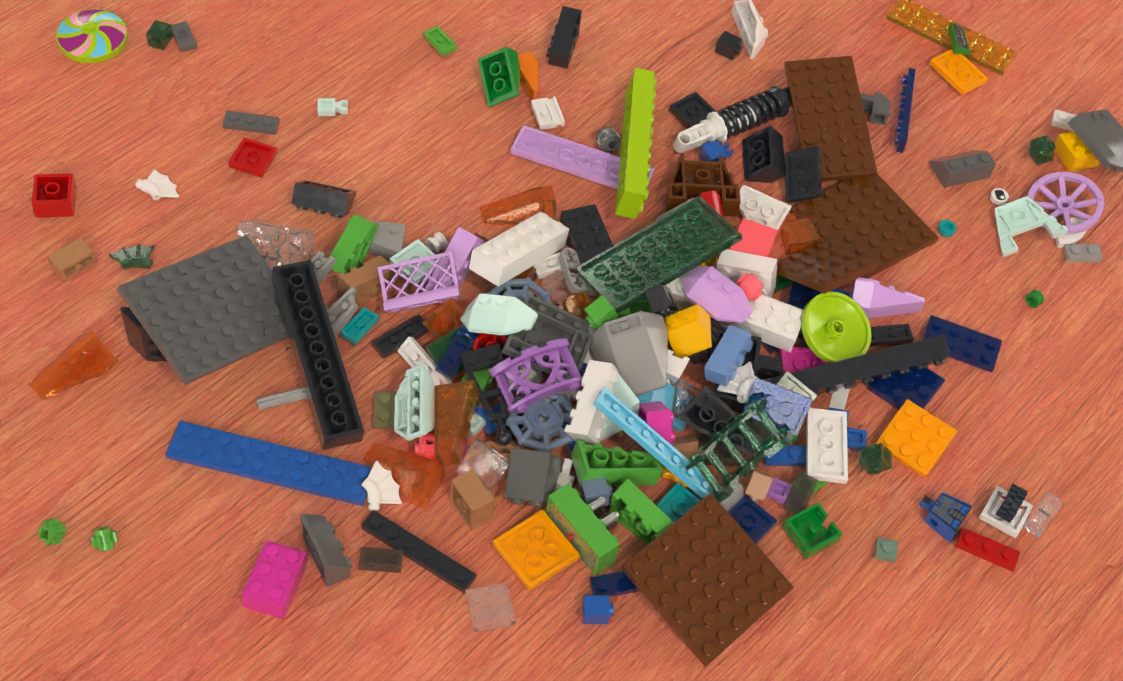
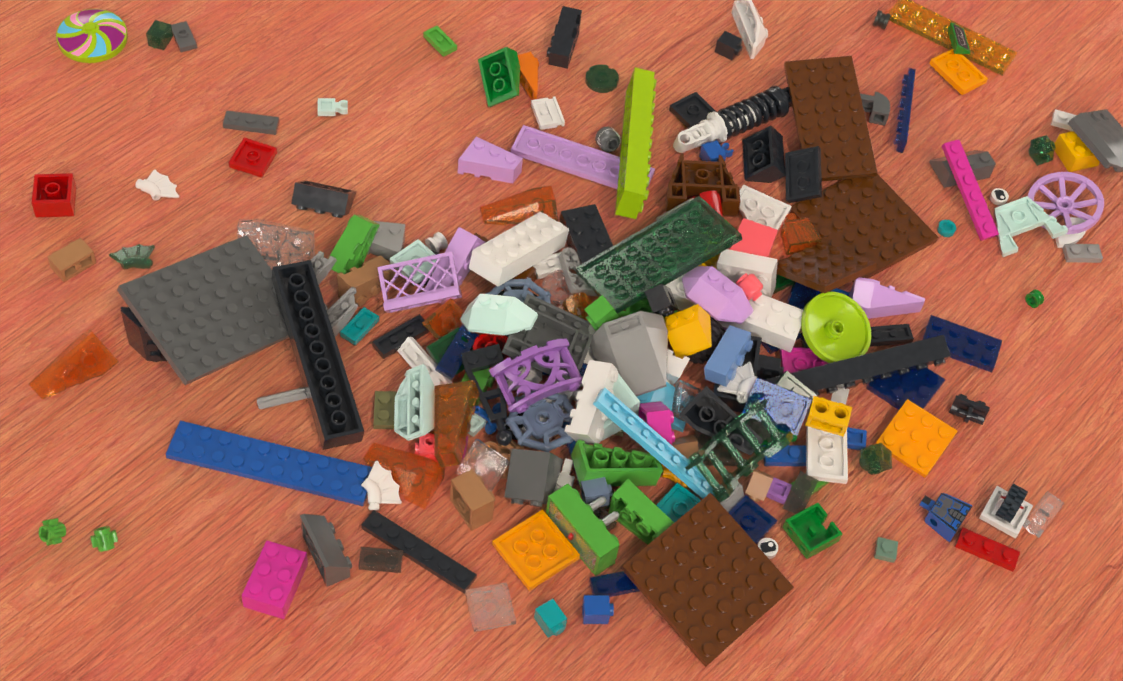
(490, 161): none -> lavender wedge
(550, 618): none -> teal brick
(601, 78): none -> clear green tile
(768, 547): none -> tile
(828, 418): none -> yellow brick
(881, 19): none -> pearl dark grey wheel
(969, 409): none -> black hips
(970, 190): none -> dark pink plate

